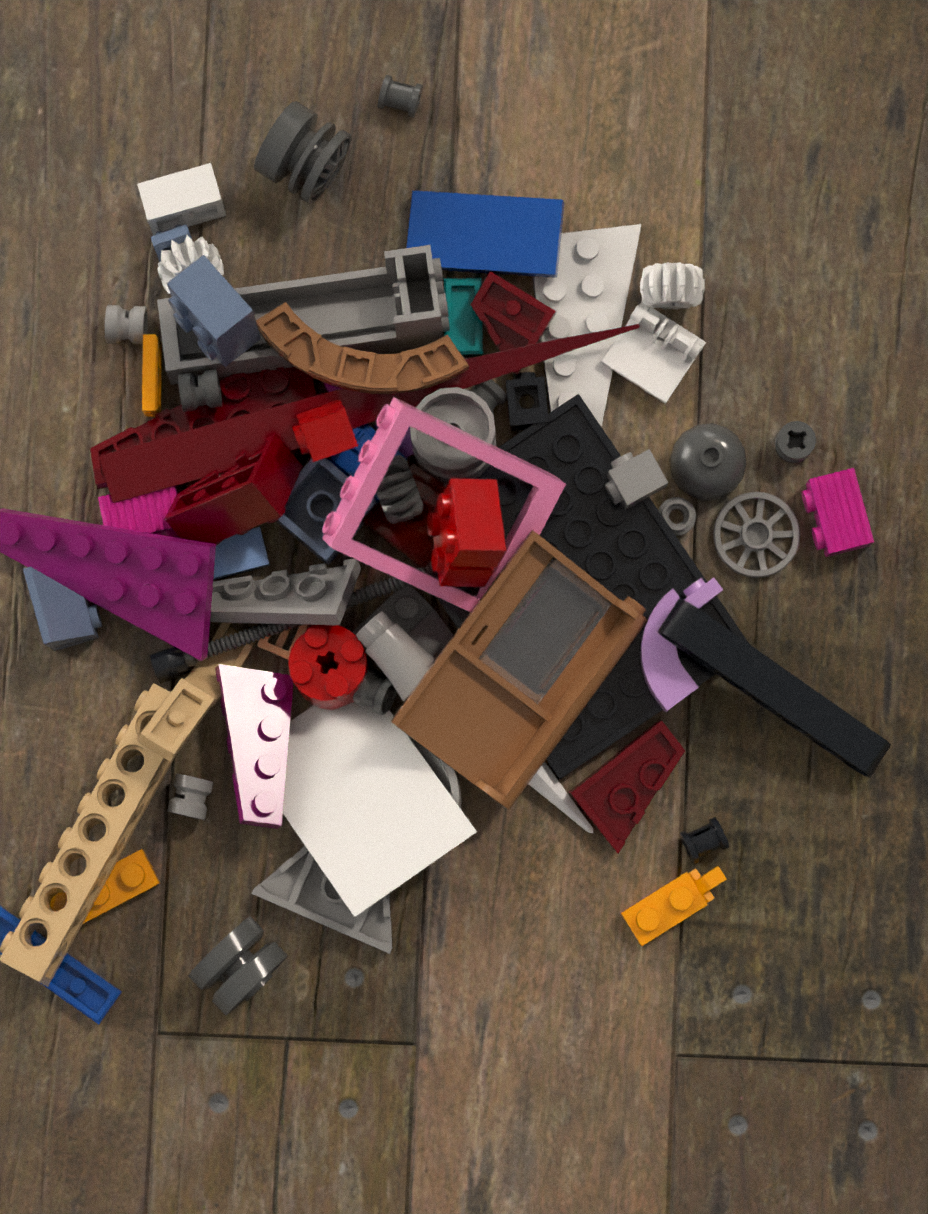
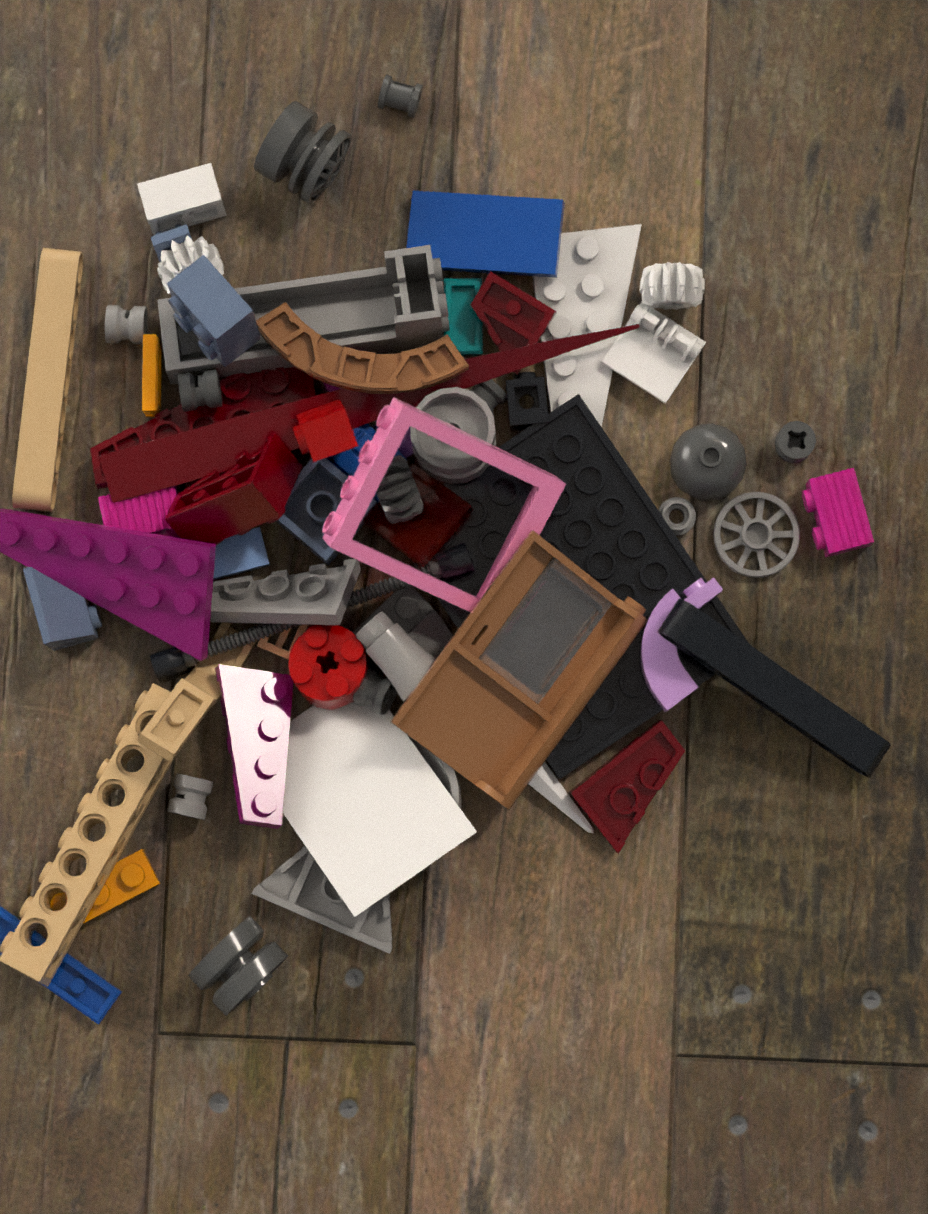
(47, 380): none -> tan beam
(467, 533): red piece -> none
(634, 478): light grey brick -> none
(671, 904): light orange hinge -> none
(704, 840): black bush -> none

